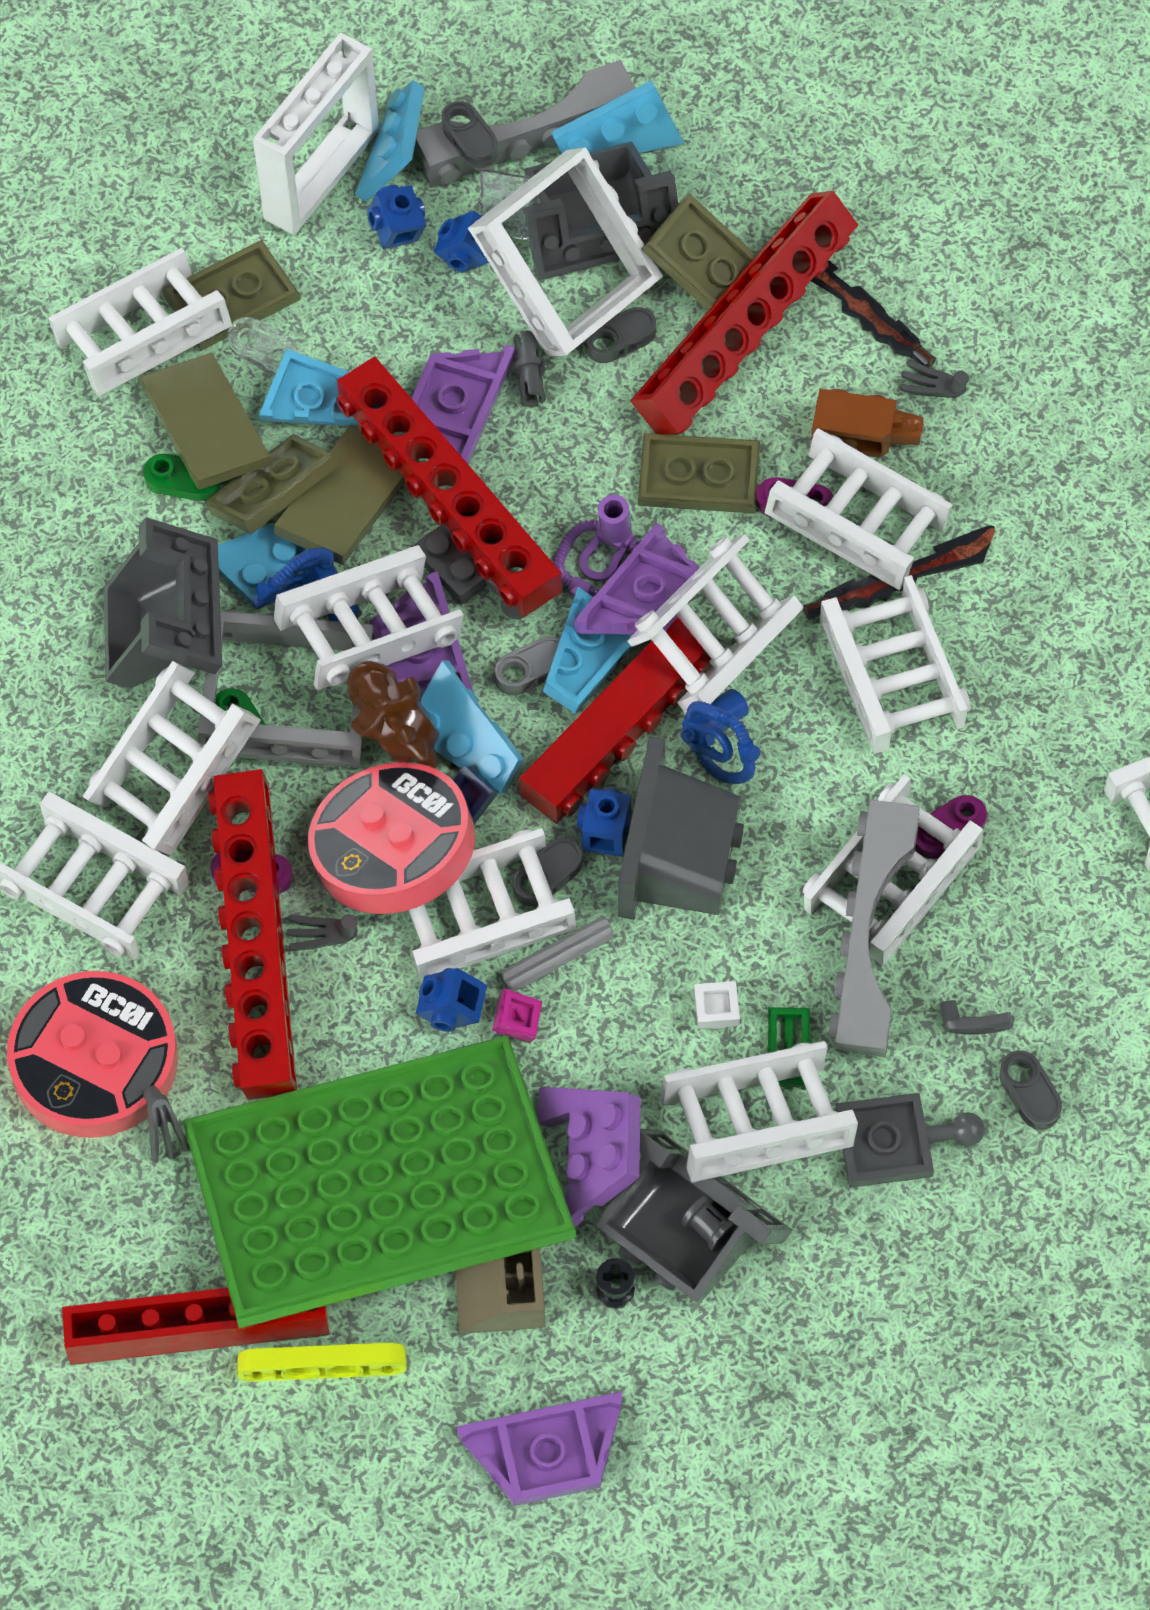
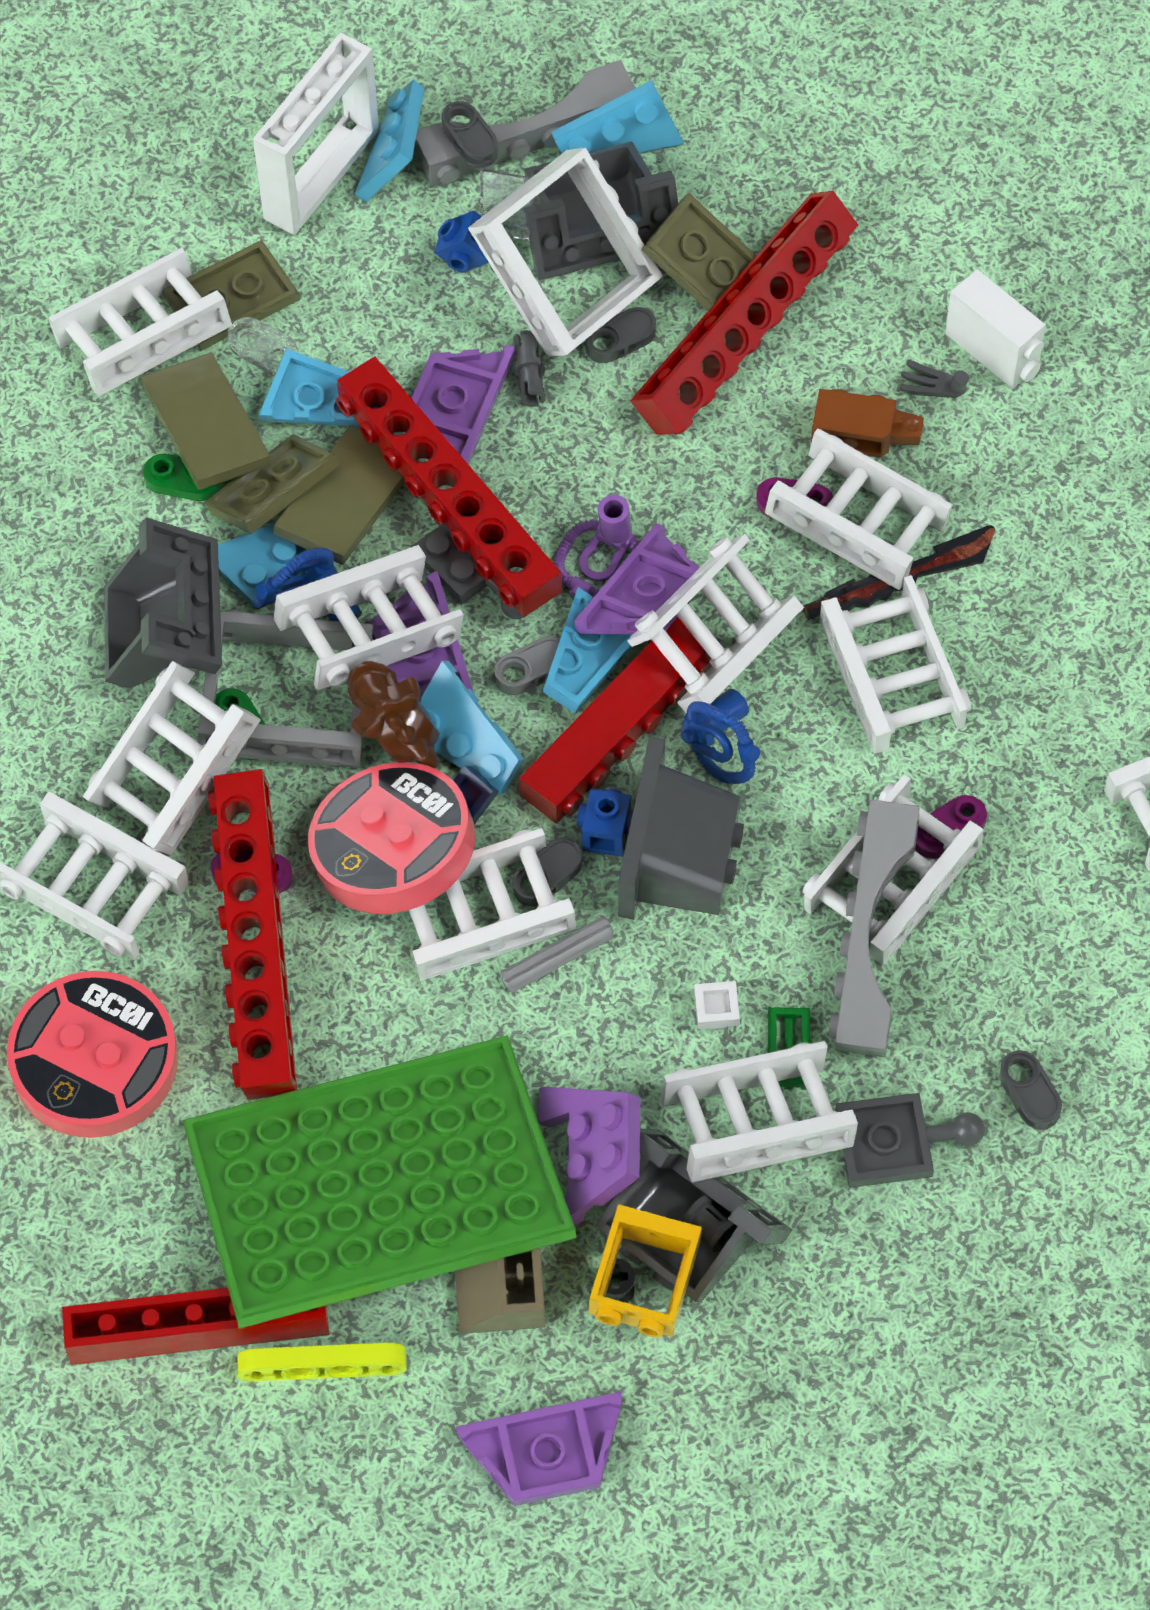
(160, 1114): dark grey piece -> none
(335, 931): dark grey piece -> none
(397, 216): blue brick -> none
(451, 999): blue brick -> none
(517, 1016): dark pink tile -> none
(656, 1232): none -> yellow window
(699, 473): olive tile -> none
(873, 317): black sword -> none
(973, 1025): dark grey piece -> none
(995, 329): none -> white brick

